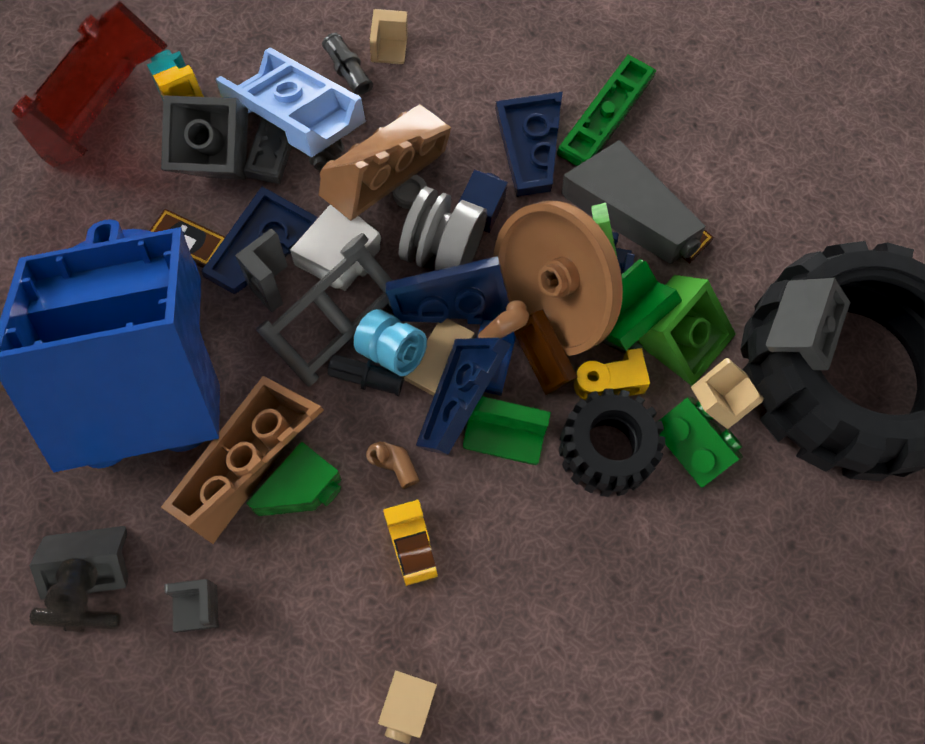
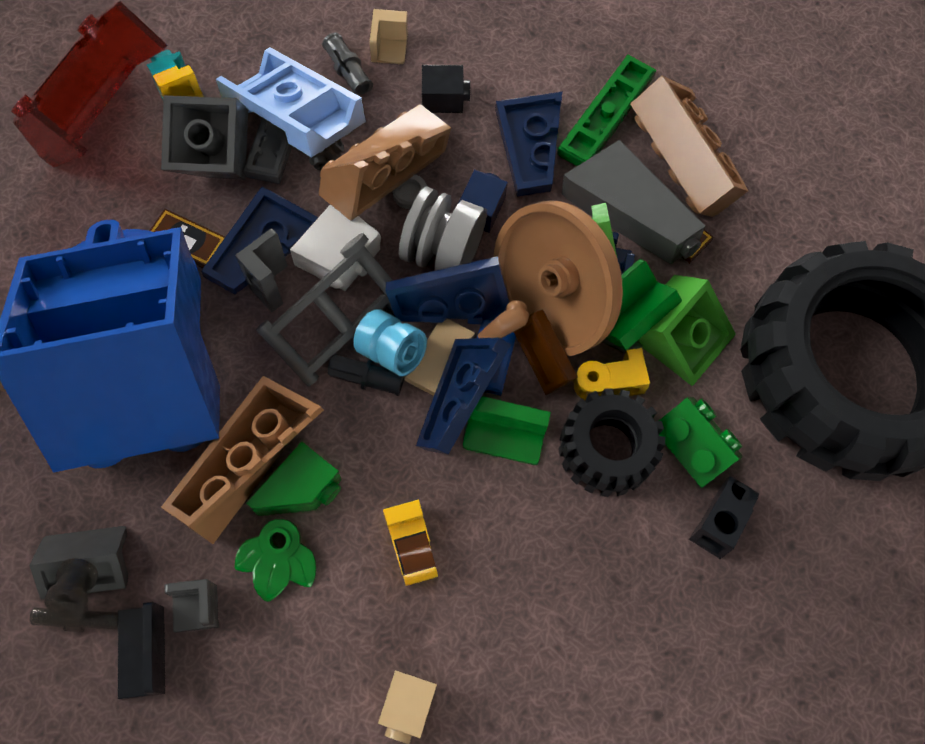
(141, 651): none -> black panel
(276, 565): none -> green plate
(394, 459): medium nougat arm -> none
(444, 88): none -> black brick
(688, 146): none -> wedge
(725, 518): none -> black leg
(727, 393): tan panel -> none
(810, 320): dark grey panel -> none

